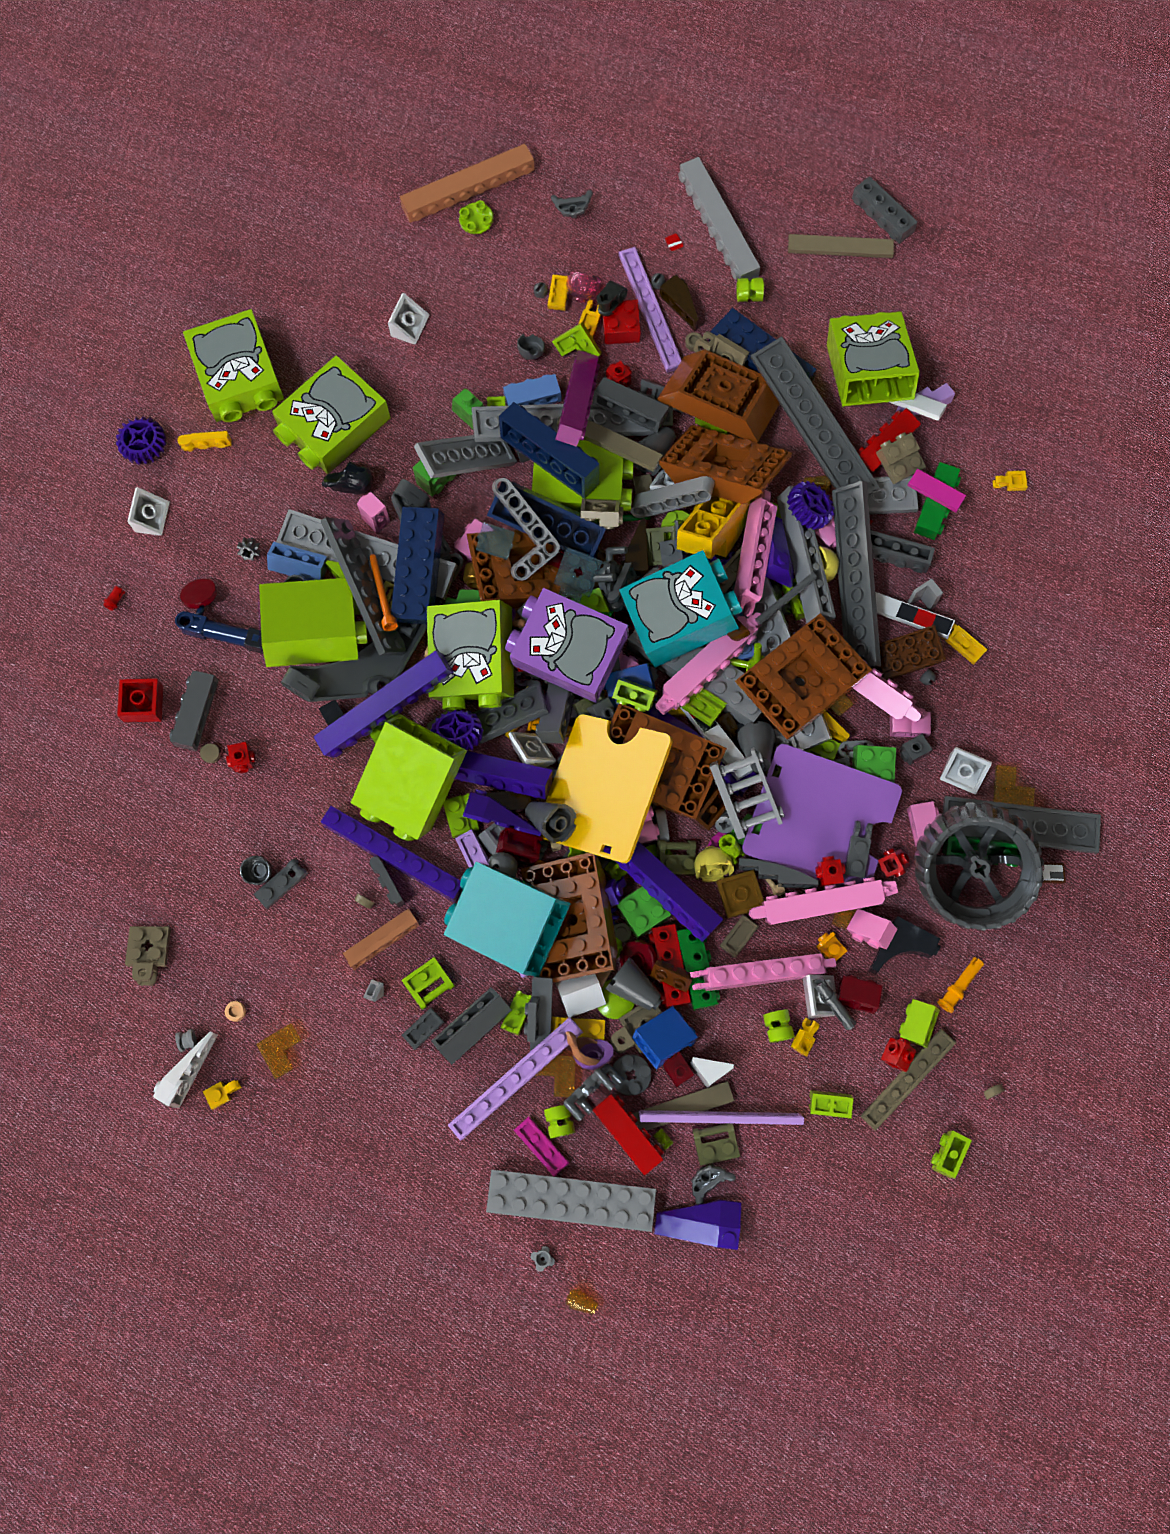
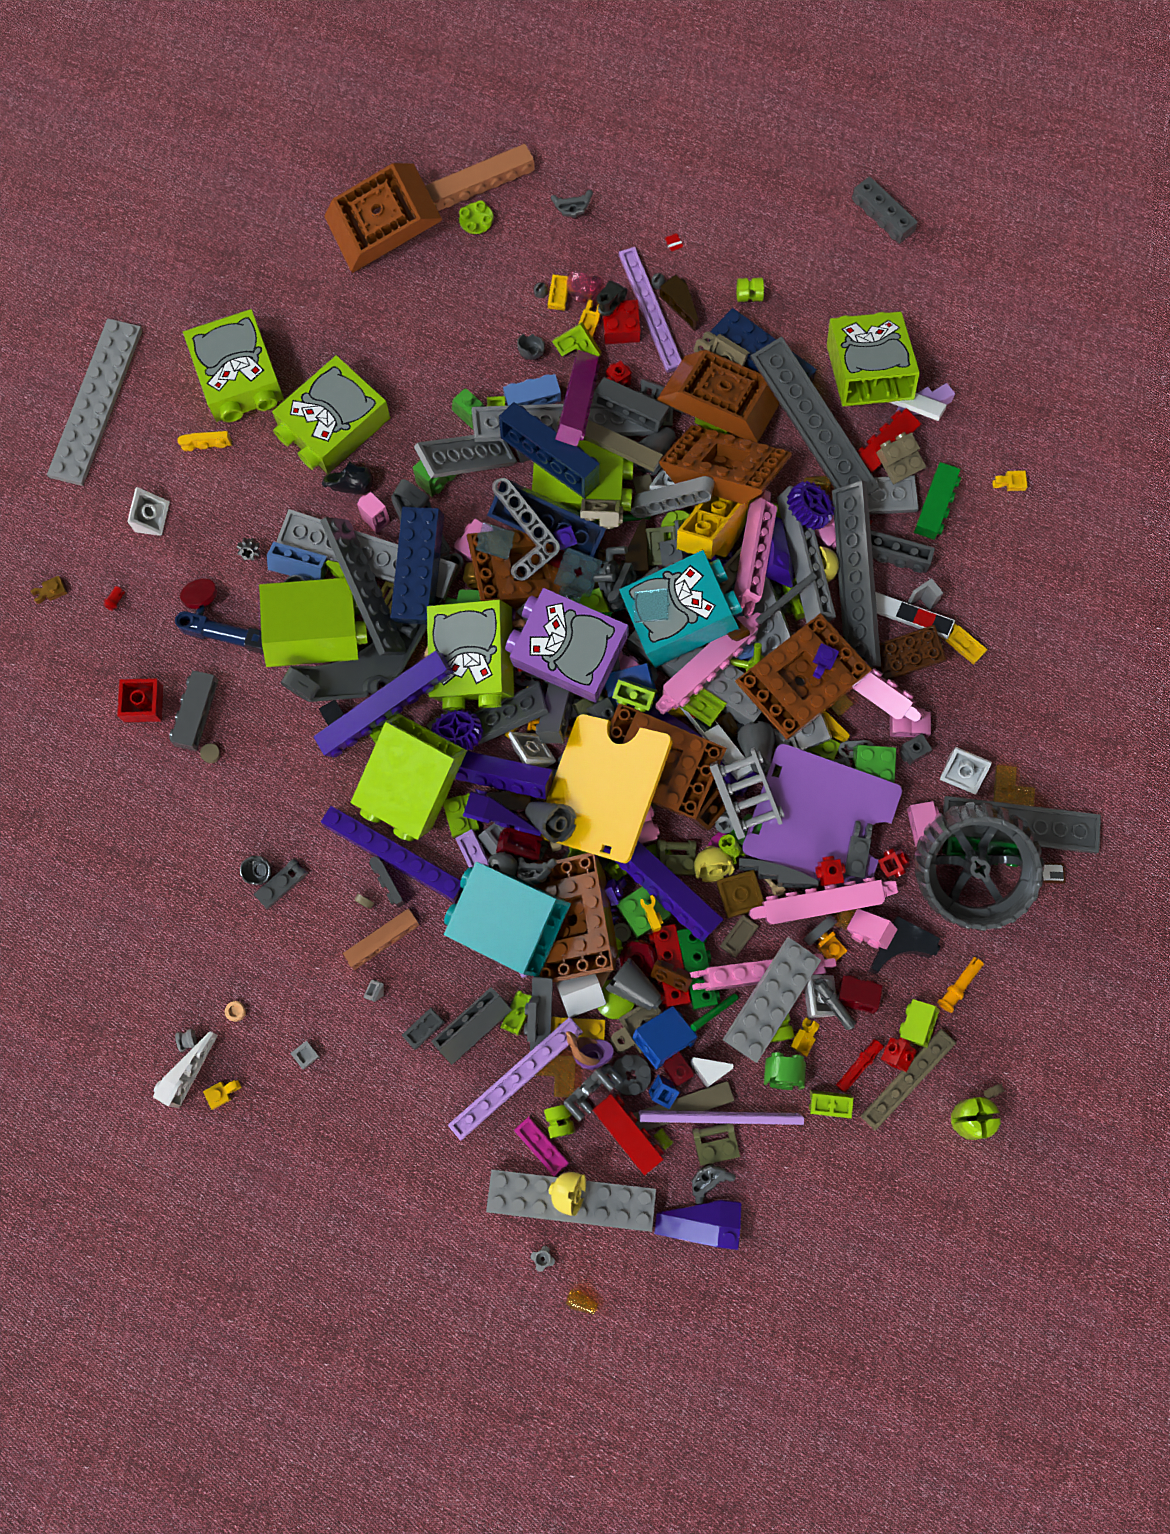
(51, 589): none -> pearl gold plate
(94, 402): none -> light grey plate
(141, 434): dark purple gear -> none
(143, 961): dark tan plate -> none
(240, 757): red brick -> none
(274, 1049): clear yellow plate -> none
(305, 1055): none -> light grey plate
(388, 621): orange piece -> none
(403, 214): none -> dark orange slope
(407, 320): white slope -> none
(423, 978): lime plate -> none
(533, 872): none -> dark grey piece
(565, 537): none -> dark purple plate
(567, 1192): none -> light yellow cylinder
(651, 605): none -> clear light blue piece
(653, 918): none -> yellow plate
(661, 821): light grey beam -> none
(663, 1091): none -> blue brick
(691, 339): dark tan tile -> none
(714, 1012): none -> green bar
(718, 219): light grey brick -> none
(771, 1000): none -> light grey plate
(785, 1071): none -> bright green brick
(821, 929): none -> dark grey beam
(824, 659): none -> dark purple plate
(841, 246): dark tan tile -> none
(864, 1060): none -> red pin
(927, 676): dark grey hinge -> none
(936, 490): dark pink tile -> none
(951, 1154): lime brick -> none
(983, 1110): none -> lime cylinder

